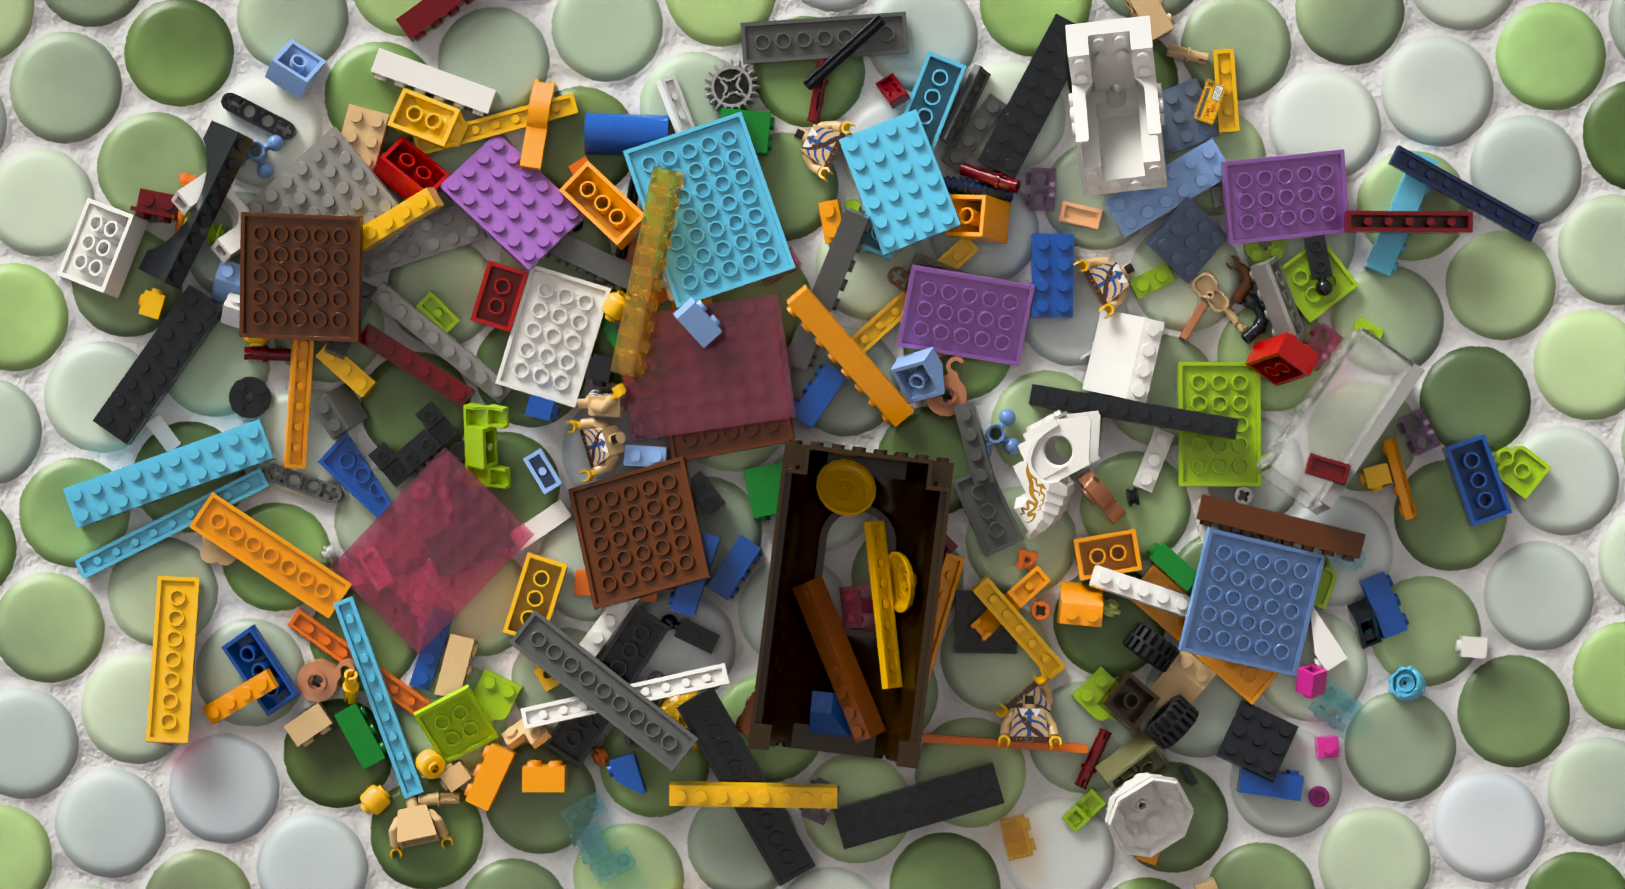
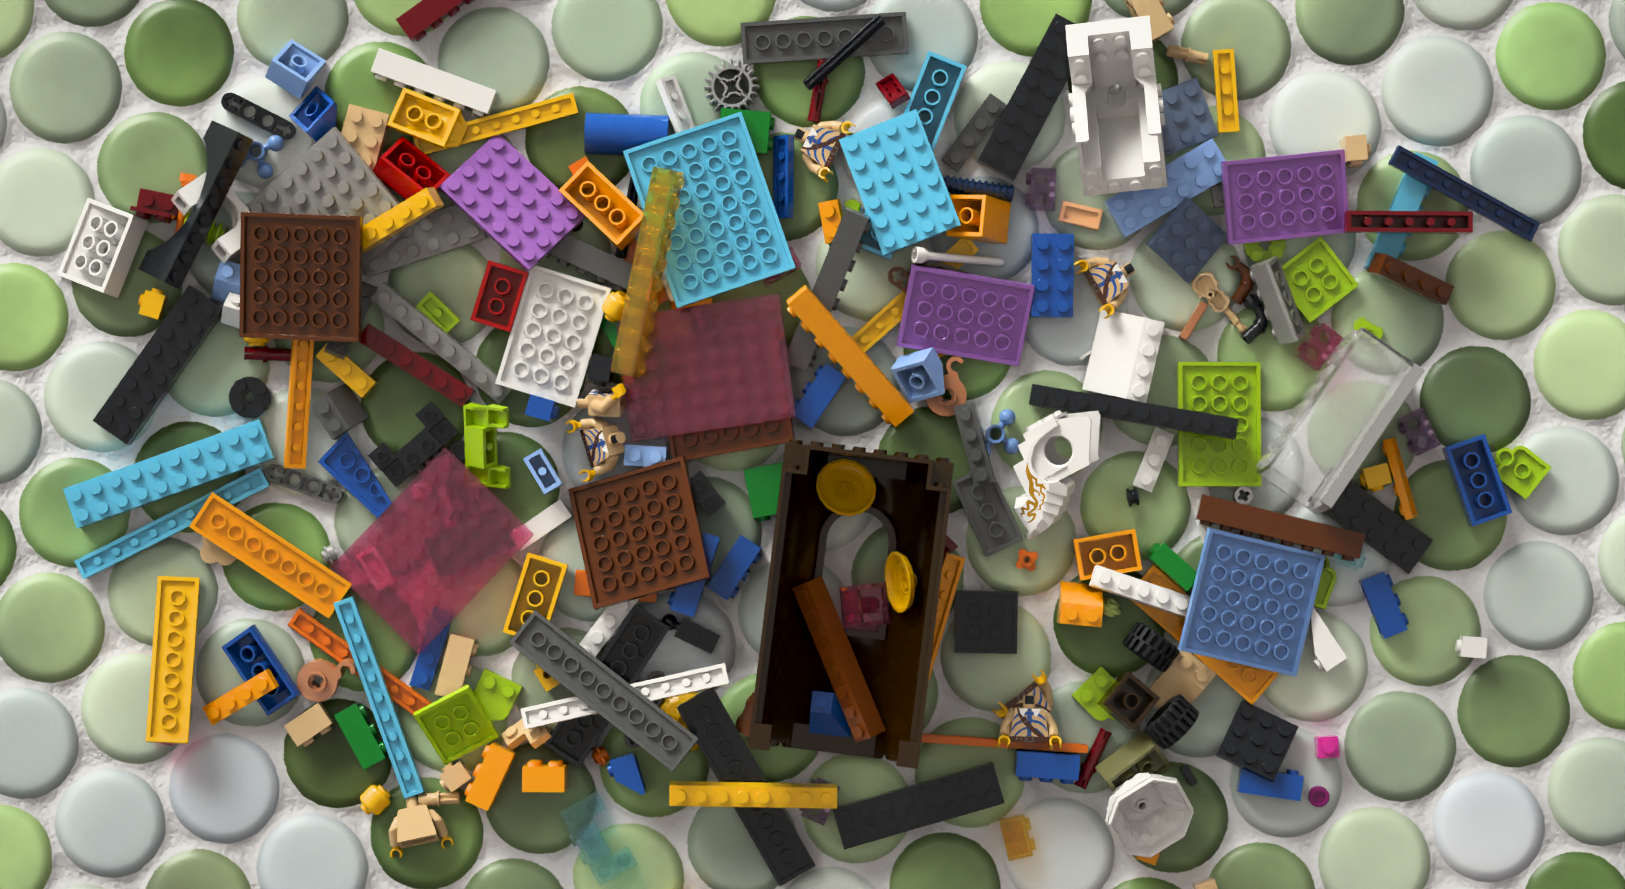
(163, 433): white sticker -> none
(316, 114): none -> blue slope
(350, 686): yellow pin -> none
(430, 764): yellow head -> none
(537, 125): light orange piece -> none
(698, 322): light blue brick -> none
(783, 175): none -> blue plate
(883, 604): yellow plate -> none
(921, 255): none -> white piece
(964, 105): dark grey plate -> none
(998, 180): dark red pin -> none
(1017, 596): light orange piece -> none
(1018, 627): yellow plate -> none
(1046, 610): orange bush -> none
(1046, 766): none -> blue brick
(1084, 809): lime slope -> none
(1099, 494): nougat piece -> none
(1151, 281): lime plate -> none
(1209, 102): tile -> none
(1282, 359): red brick -> none
(1311, 680): dark pink brick -> none
(1319, 263): black plate -> none
(1327, 469): dark red tile -> none
(1340, 701): clear light blue plate -> none
(1355, 150): none -> tan brick
(1364, 623): black slope -> none
(1383, 528): none -> black plate
(1410, 278): none -> reddish brown brick
(1415, 683): medium azure hair -> none

